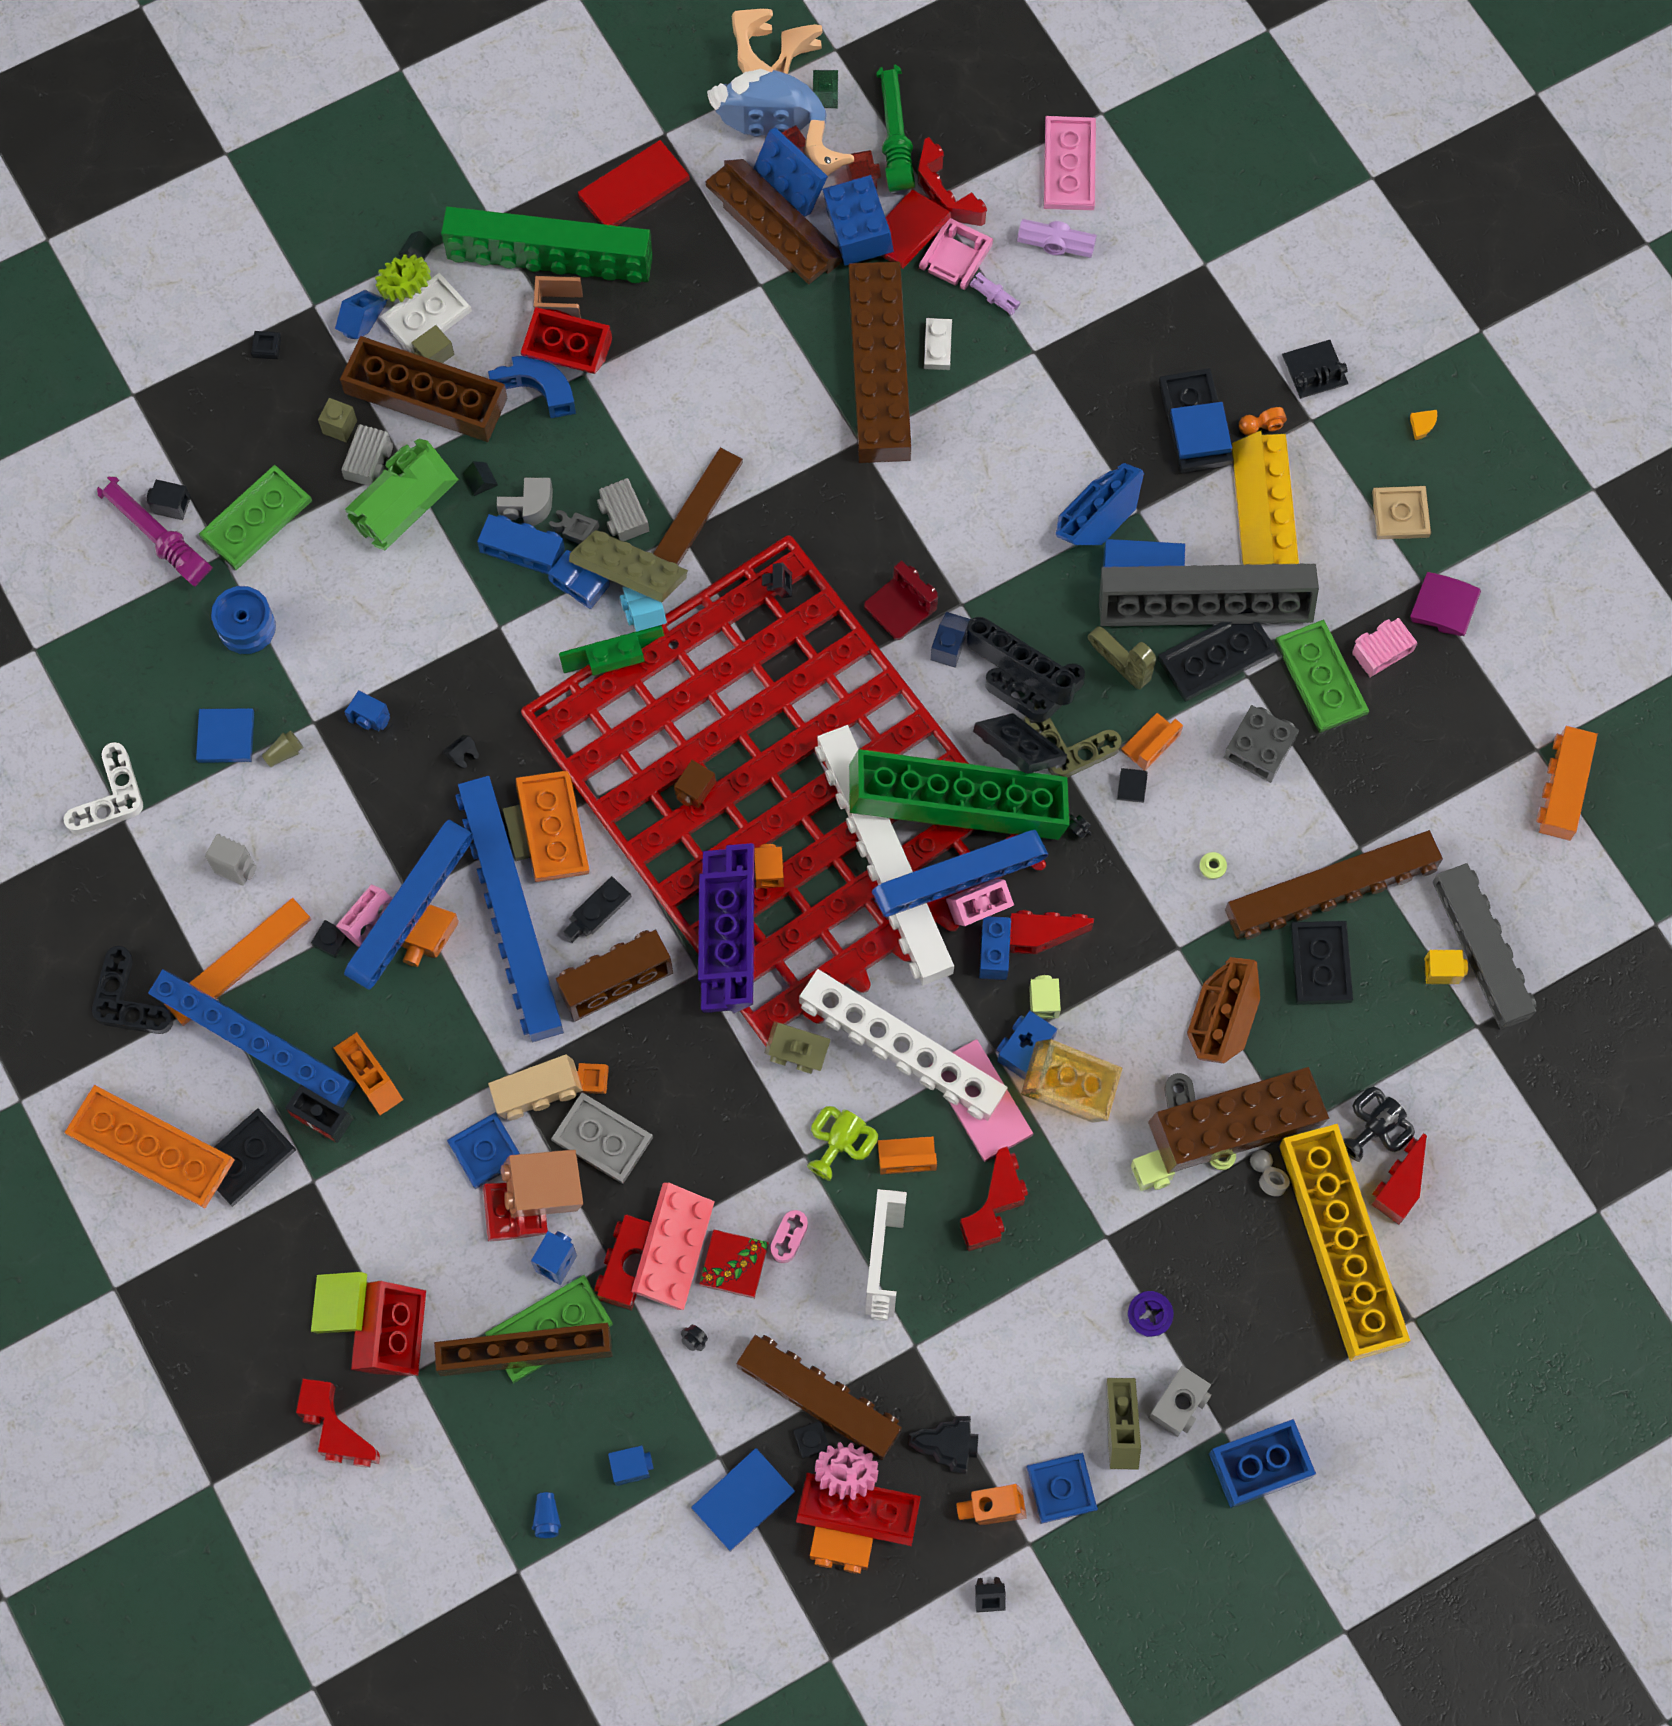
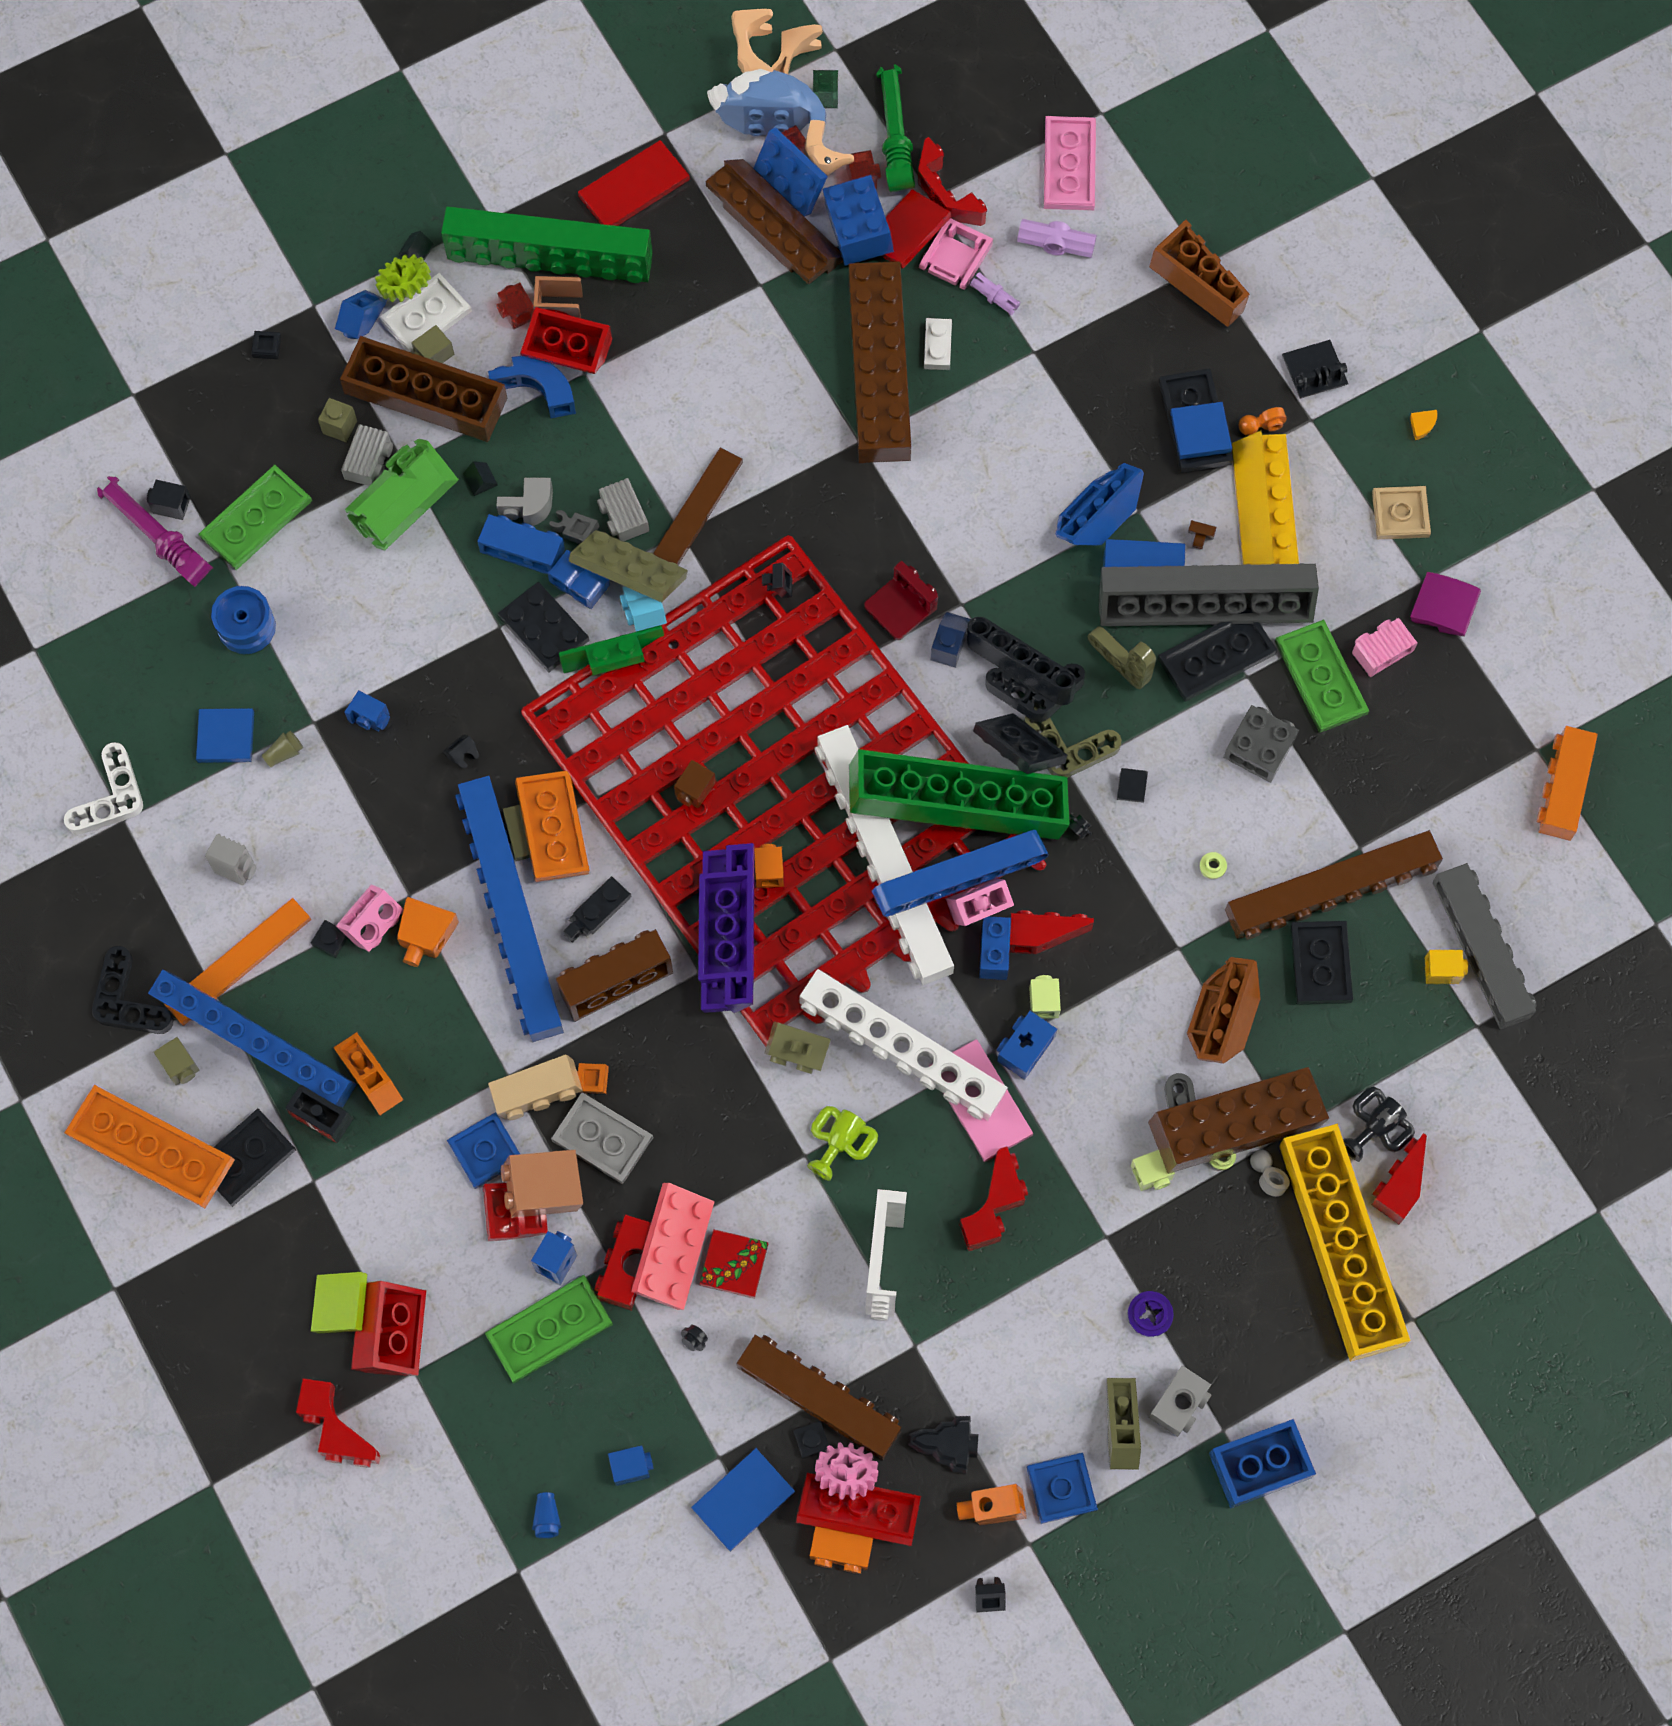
(177, 1061): none -> olive brick
(408, 904): blue beam -> none
(515, 305): none -> clear red brick
(523, 1349): reddish brown brick -> none
(542, 626): none -> black plate
(783, 1233): bright pink beam -> none
(907, 1155): orange panel -> none
(1071, 1081): clear yellow brick -> none
(1152, 740): orange panel -> none
(1199, 275): none -> dark orange wedge
(1201, 532): none -> reddish brown tile

